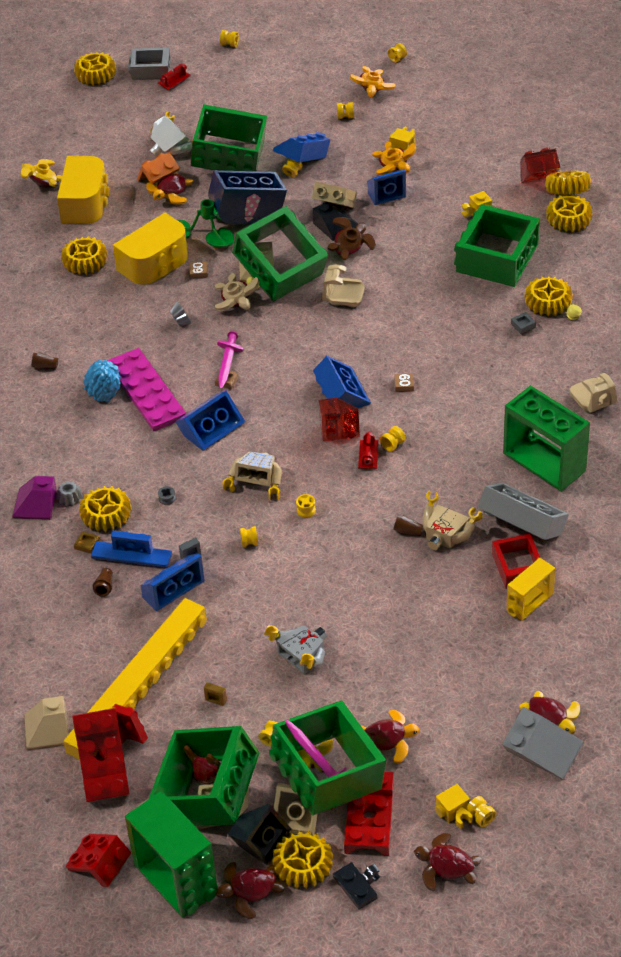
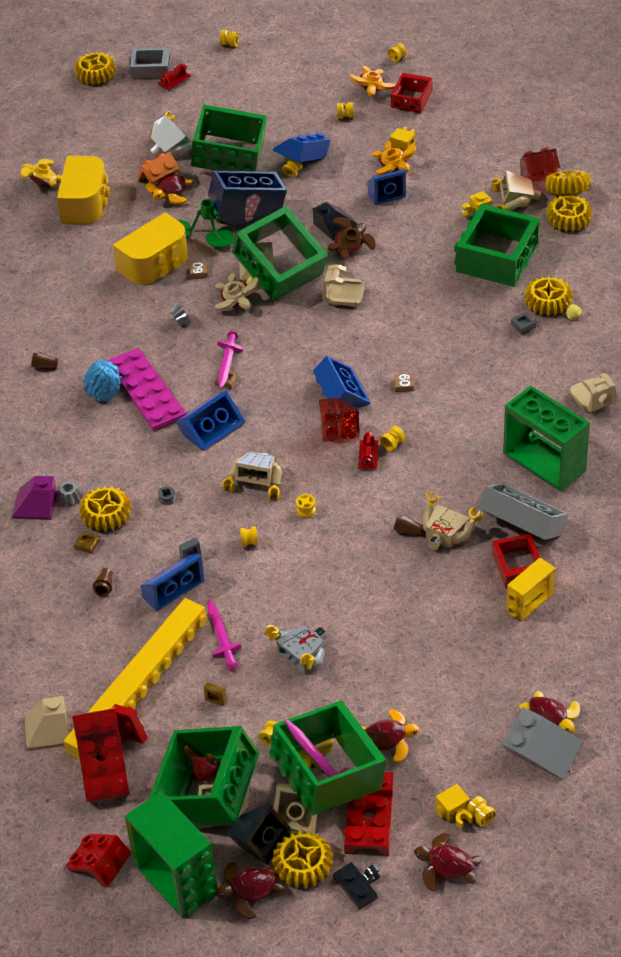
(84, 255): yellow gear -> none
(132, 549): blue bracket -> none
(226, 649): none -> dark pink sword
(334, 194): tan panel -> none
(407, 82): none -> red window
(515, 191): none -> tan torso

